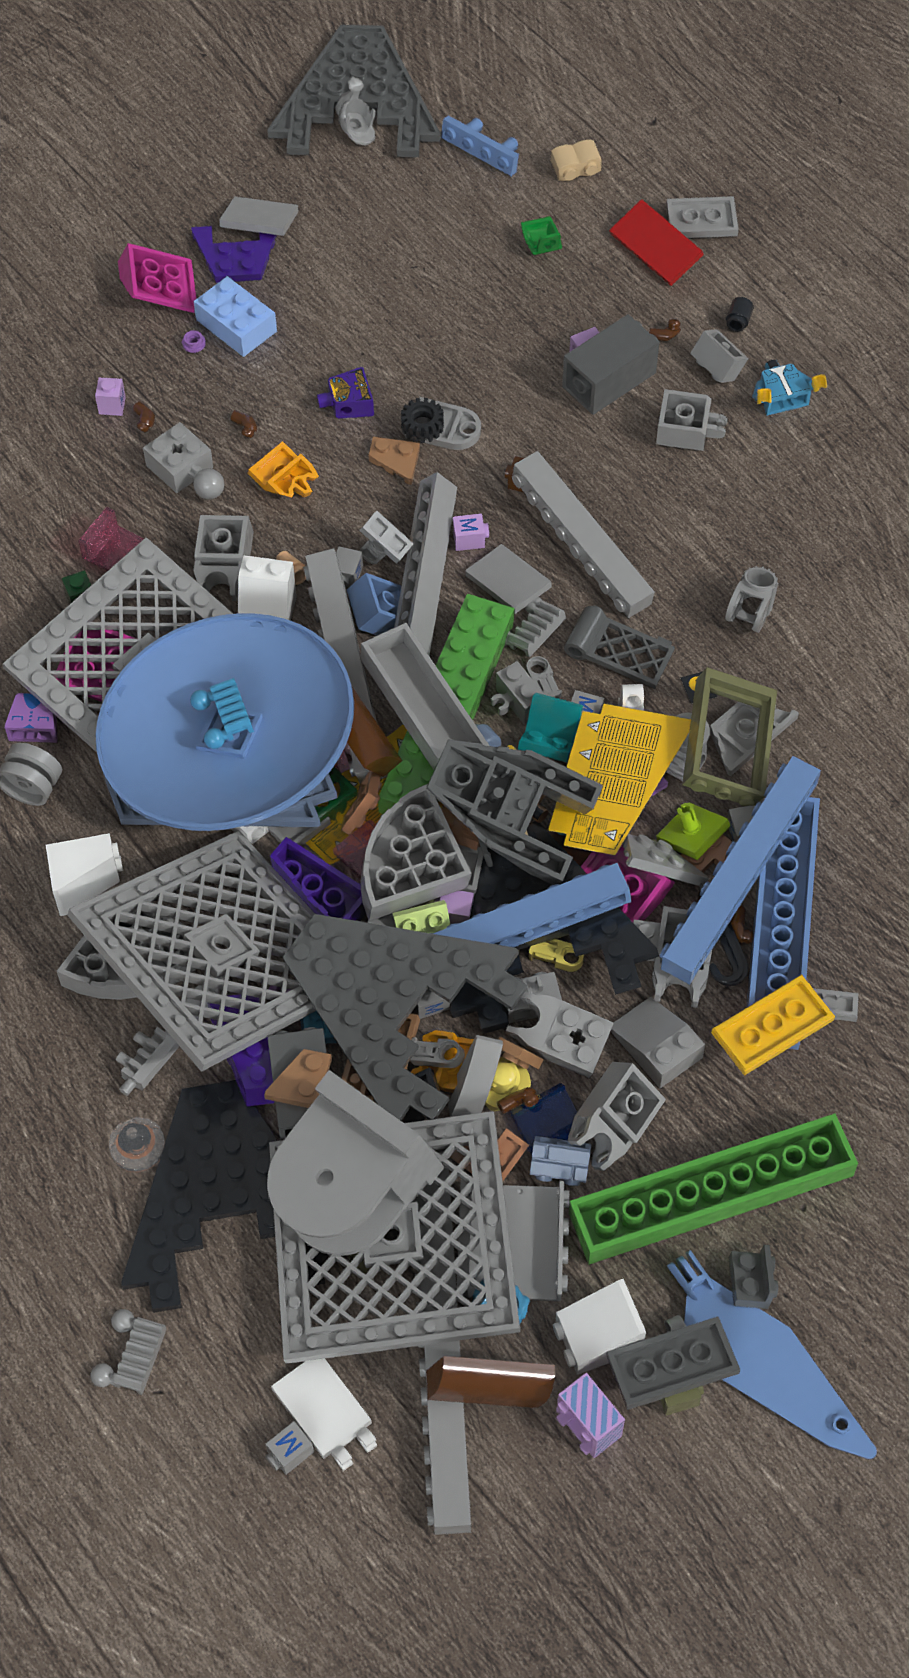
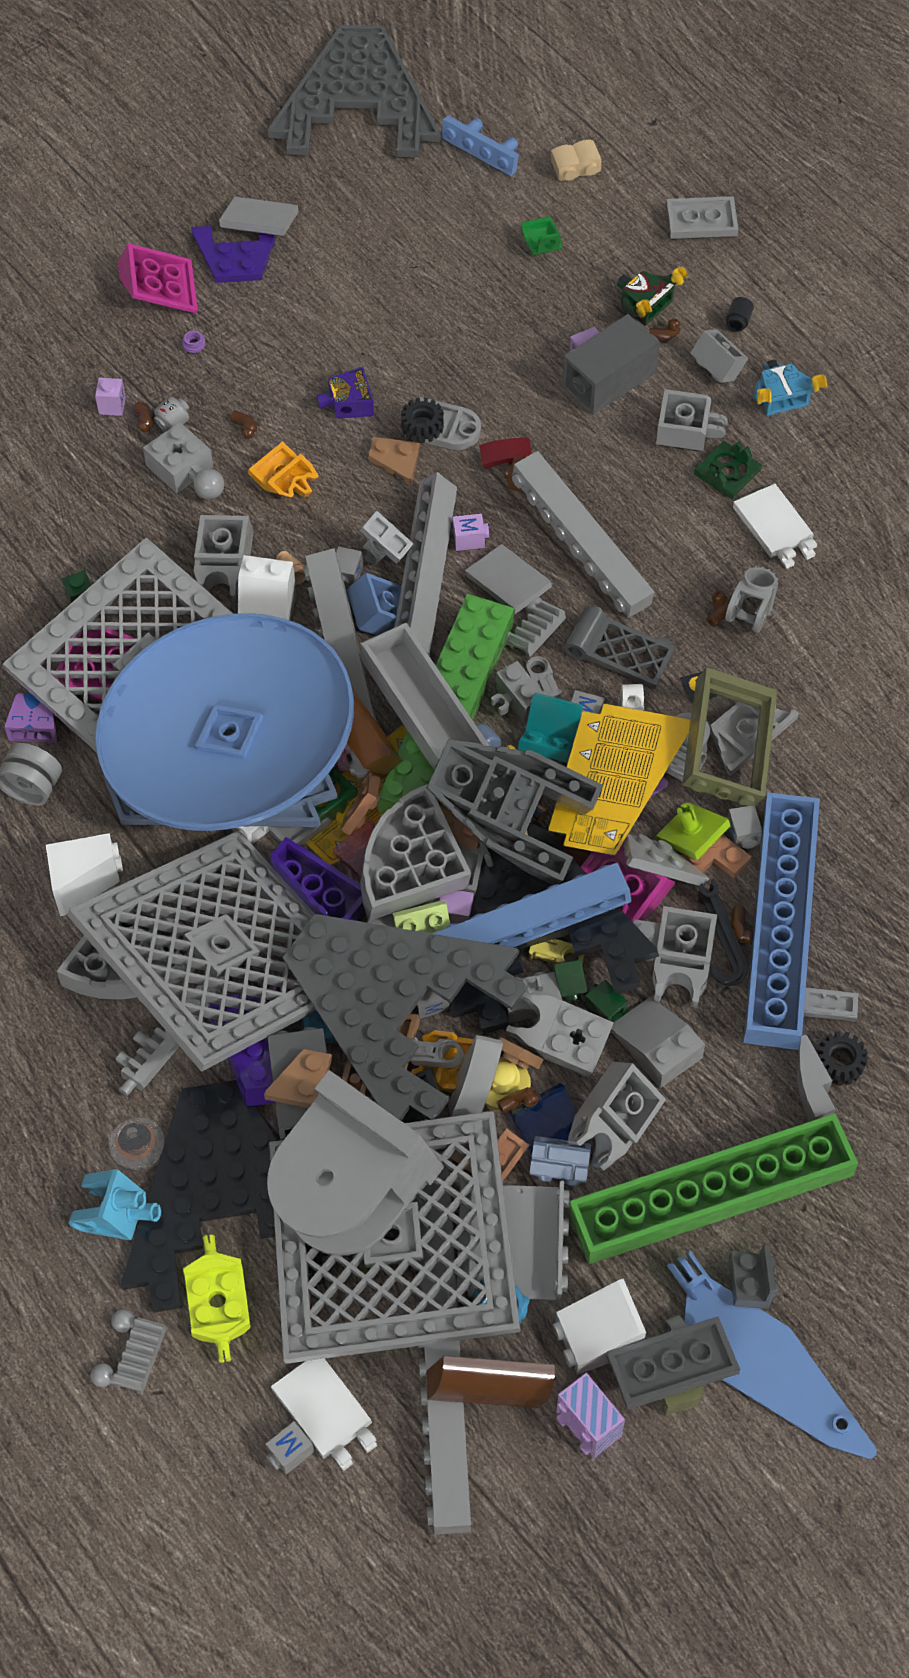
(107, 542): clear pink bracket -> none
(119, 1211): none -> medium azure piece
(171, 413): none -> light grey head
(213, 1276): none -> neon yellow plate
(230, 709): dark azure gear -> none
(235, 316): light blue brick -> none
(355, 114): light grey piece -> none
(504, 451): none -> dark red slope
(570, 978): none -> dark green brick
(604, 1003): none -> dark green brick
(648, 293): none -> torso
(656, 242): red tile -> none
(719, 480): none -> dark green piece
(720, 606): none -> reddish brown arm
(740, 870): medium blue brick -> none
(773, 1024): yellow tile -> none
(776, 524): none -> white tile
(813, 1082): none -> light grey slope
(848, 1045): none -> black tyre

